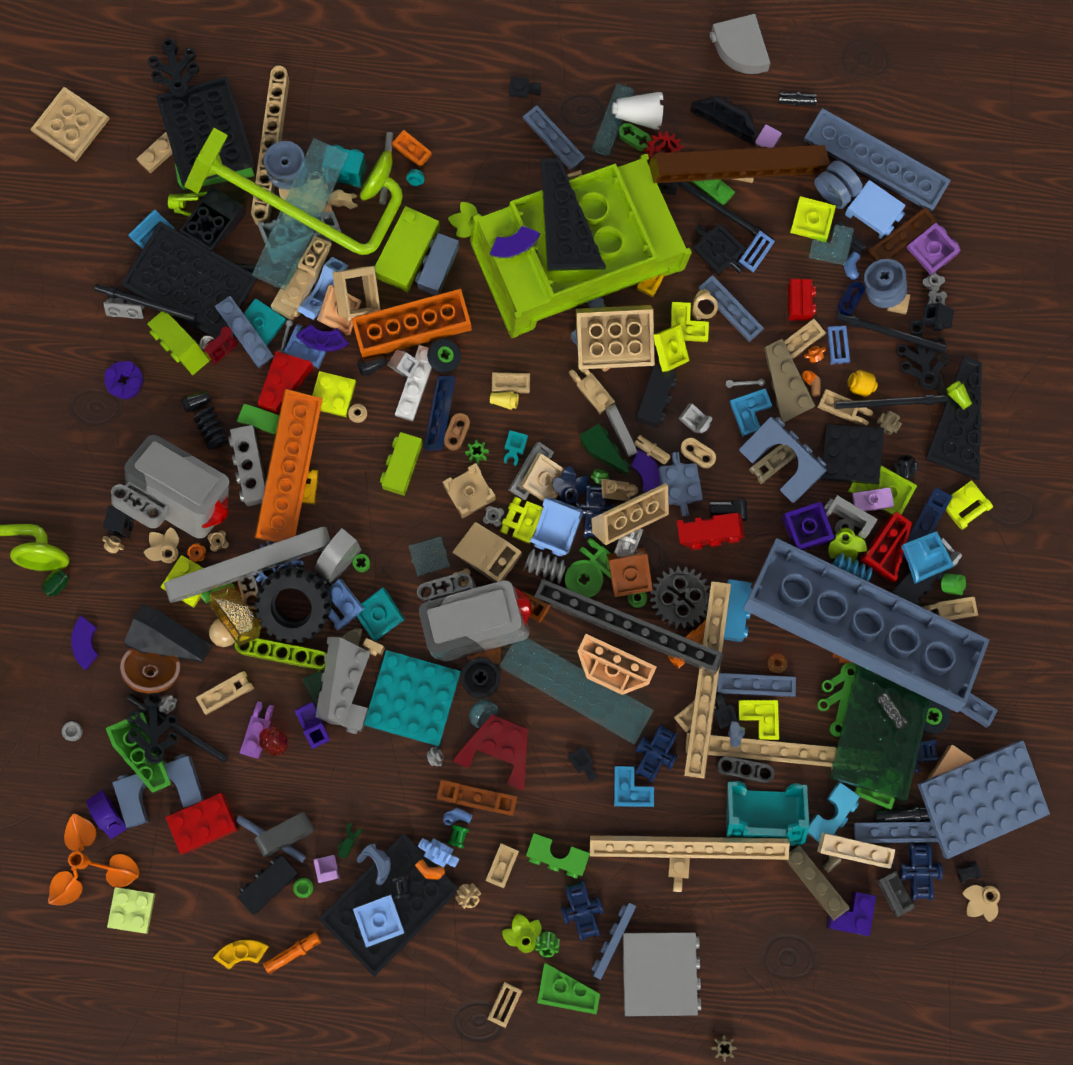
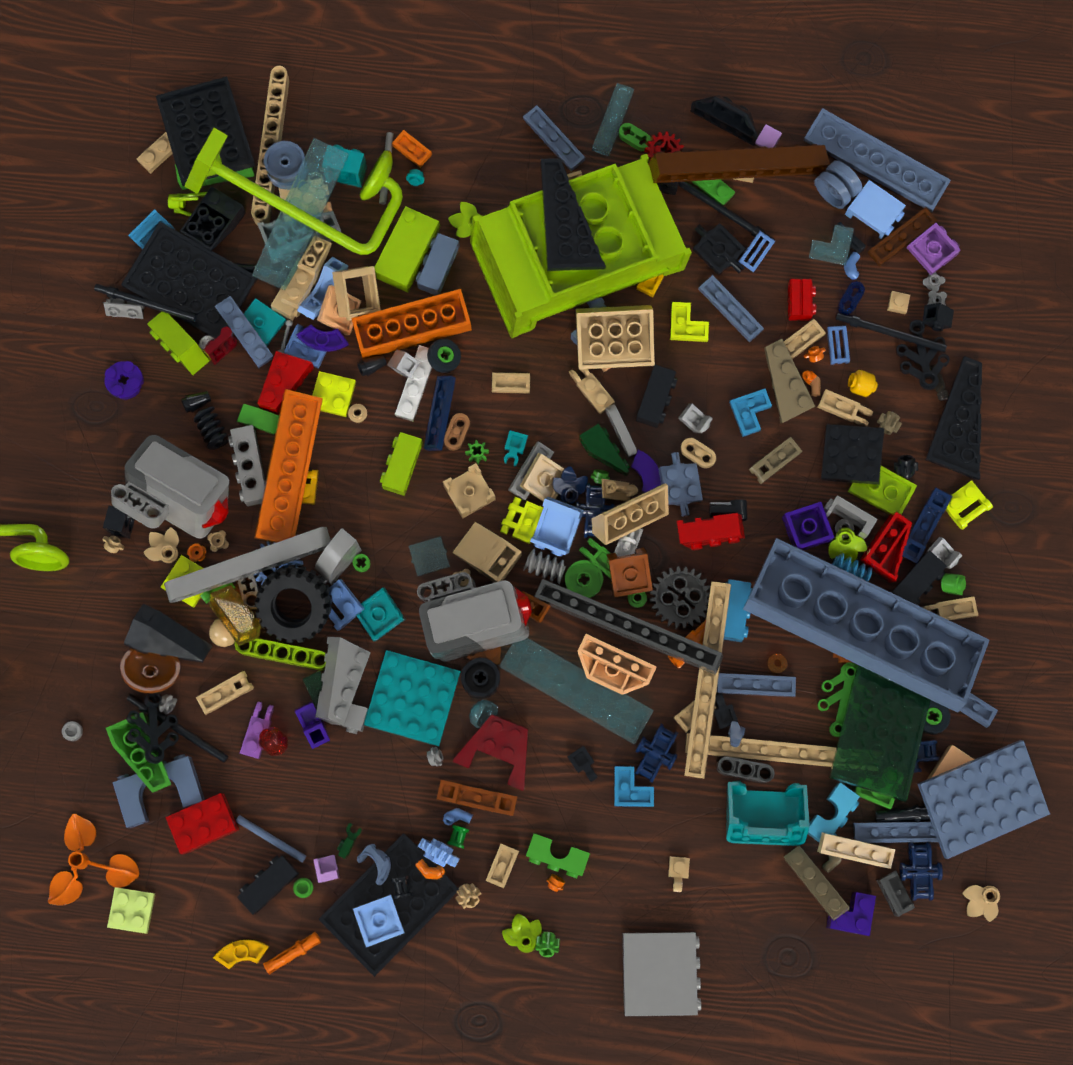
(55, 583): dark green brick -> none
(70, 124): tan plate -> none
(82, 643): dark purple tile -> none
(105, 814): dark purple brick -> none
(178, 85): black plant -> none
(284, 834): dark grey beam -> none
(339, 198): tan plate -> none
(353, 636): dark tan tile -> none
(373, 647): tan plate -> none
(493, 511): light grey plate -> none
(497, 1020): tan tile -> none
(505, 399): light yellow cone -> none
(515, 244): dark purple tile -> none
(521, 88): black plate -> none
(555, 883): none -> orange plate
(565, 992): bright green wing -> none
(580, 902): dark blue axle -> none
(609, 947): sand blue plate -> none
(640, 109): white cone -> none
(652, 450): tan axle -> none
(671, 348): neon yellow plate -> none
(689, 847): tan plate -> none
(696, 312): tan piece -> none
(718, 1048): dark tan gear -> none
(729, 384): light grey hinge -> none
(741, 44): light grey brick -> none
(765, 713): neon yellow plate -> none
(797, 98): black pin -> none
(809, 467): sand blue arch -> none
(813, 219): neon yellow plate -> none
(873, 499): lavender plate -> none
(885, 283): sand blue wheel -> none
(892, 710): clear smoke axle -> none
(926, 557): dark azure plate -> none
(927, 399): black bar -> none
(959, 394): lime cone -> none
(968, 872): black bush -> none

